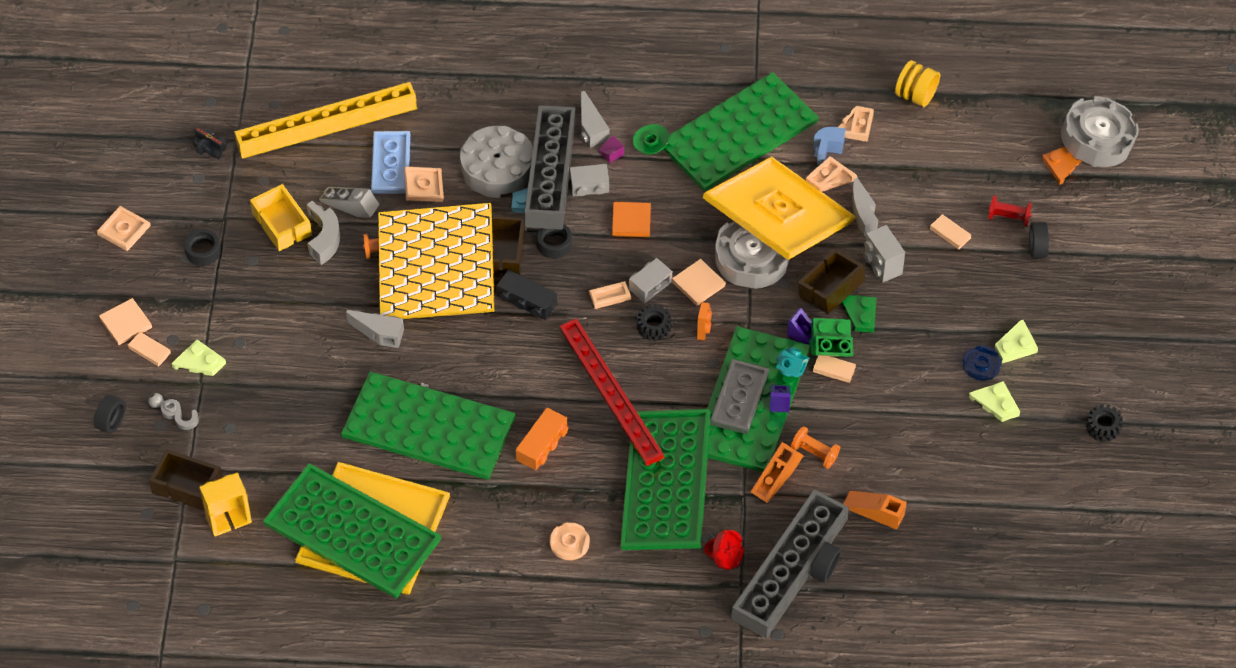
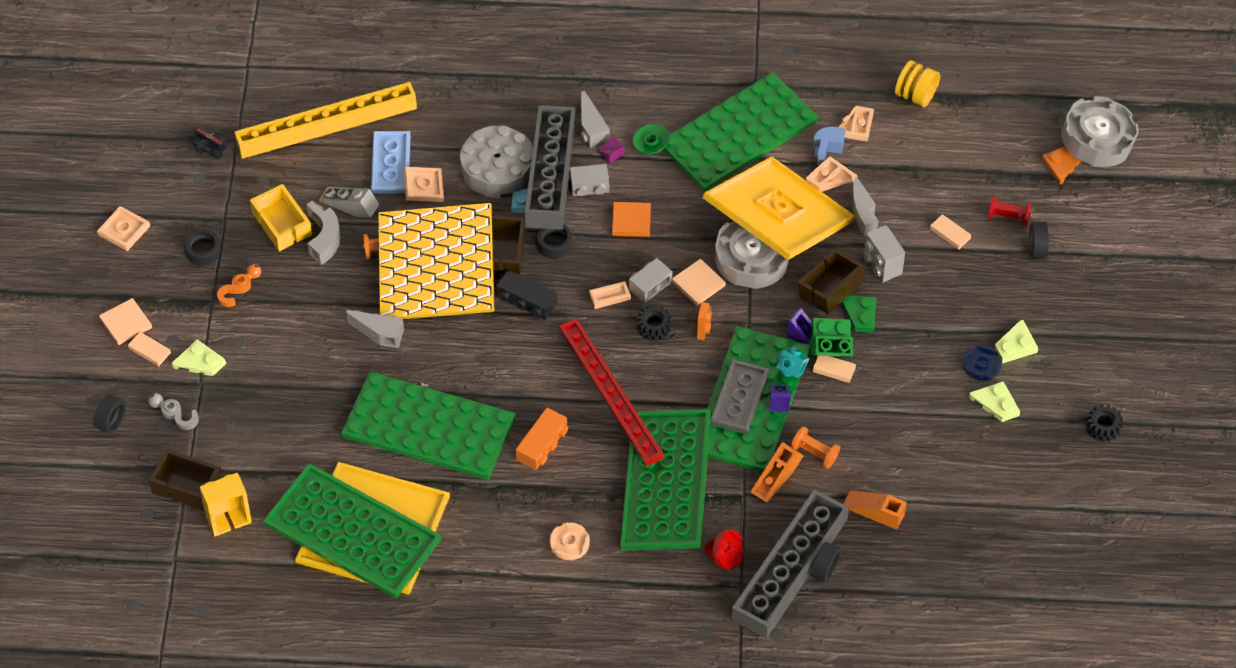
(240, 284): none -> orange piece

